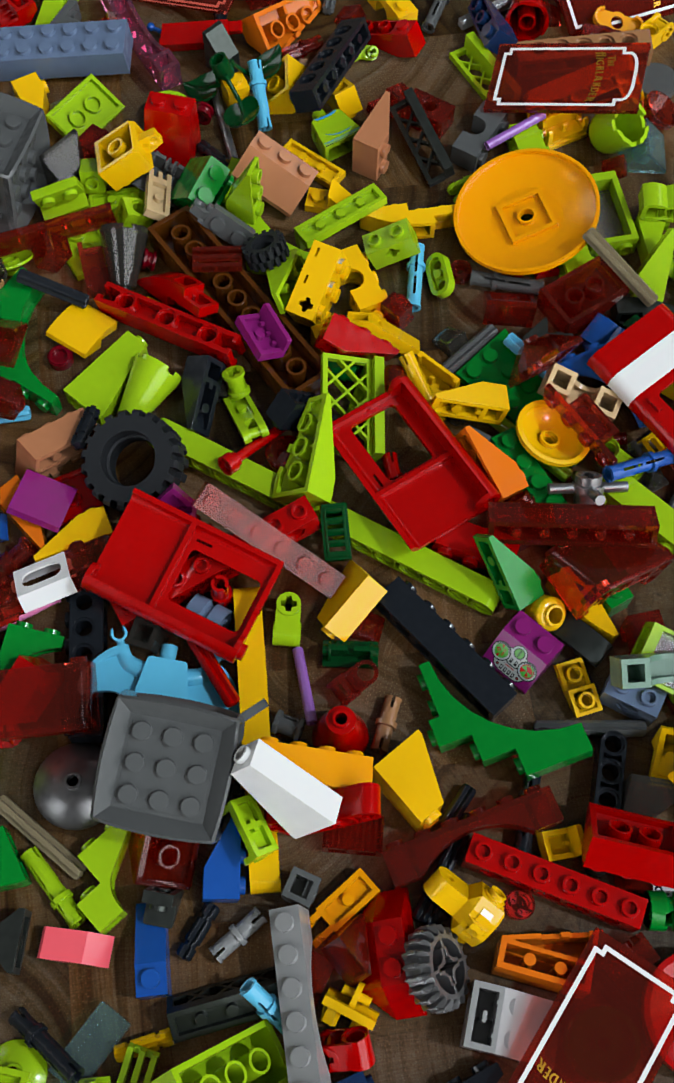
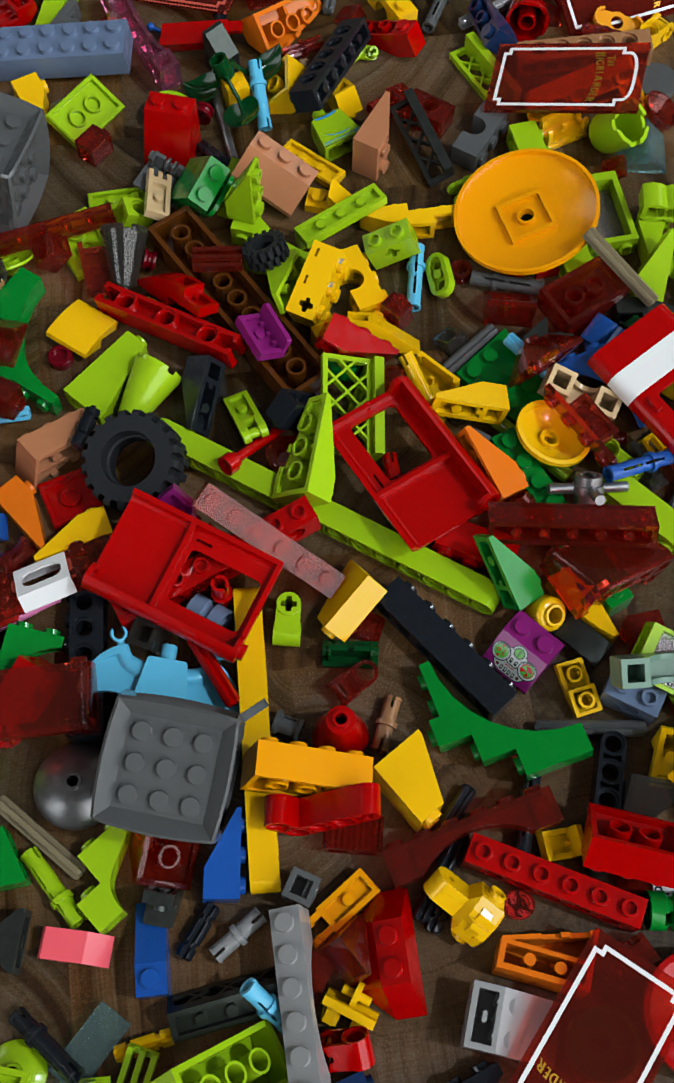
(42, 501): magenta tile -> none
(52, 288): black axle -> none
(61, 198): lime bracket -> none
(62, 159): clear smoke slope -> none
(89, 177): lime brick -> none
(126, 154): yellow hinge -> none
(221, 222): dark grey hinge -> none
(235, 379): lime bush -> none
(251, 828): lime hinge -> none
(285, 790): white slope -> none
(304, 685): medium lavender piece -> none
(334, 510): dark green slope -> none
(436, 969): flat silver gear -> none
(514, 130): medium lavender piece -> none

